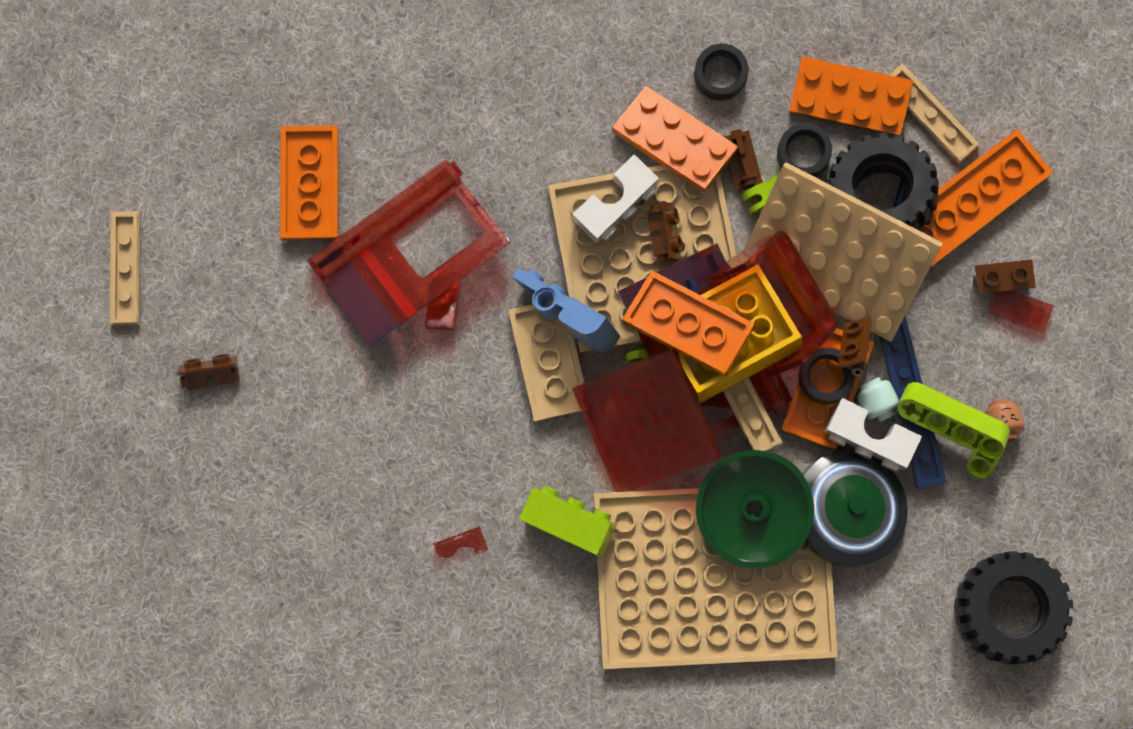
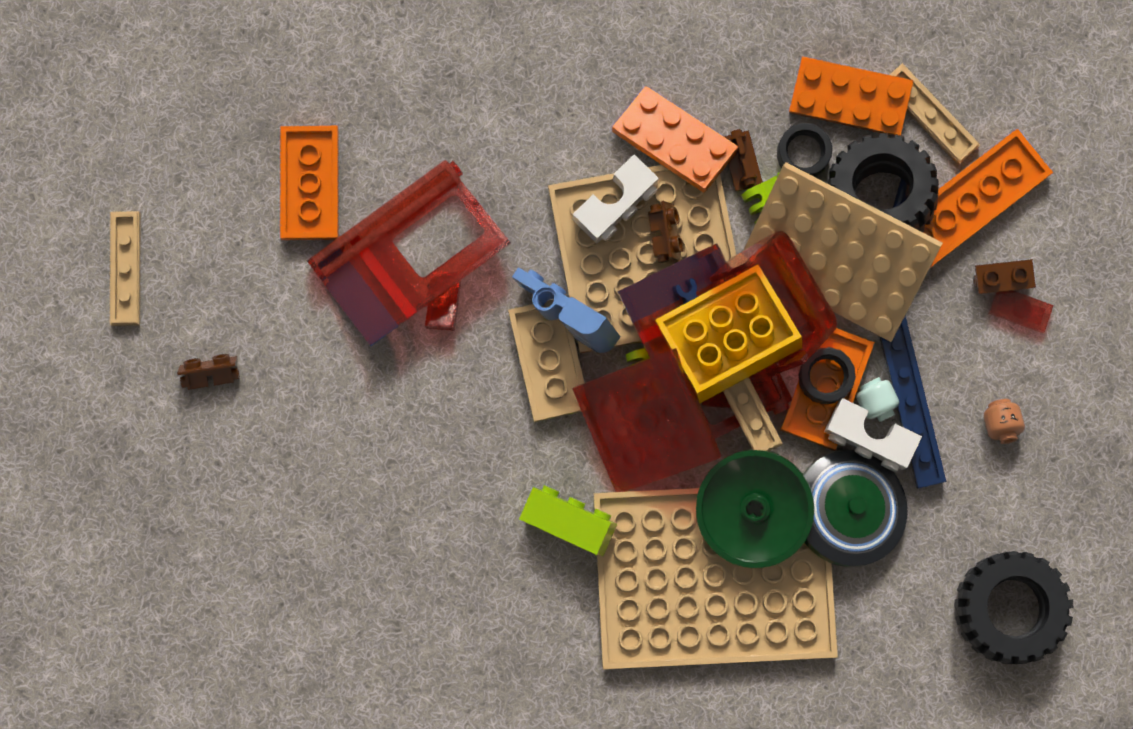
(473, 540): clear red piece -> none
(688, 323): orange plate -> none
(727, 51): black tyre -> none
(855, 345): reddish brown hinge -> none
(958, 423): lime beam -> none

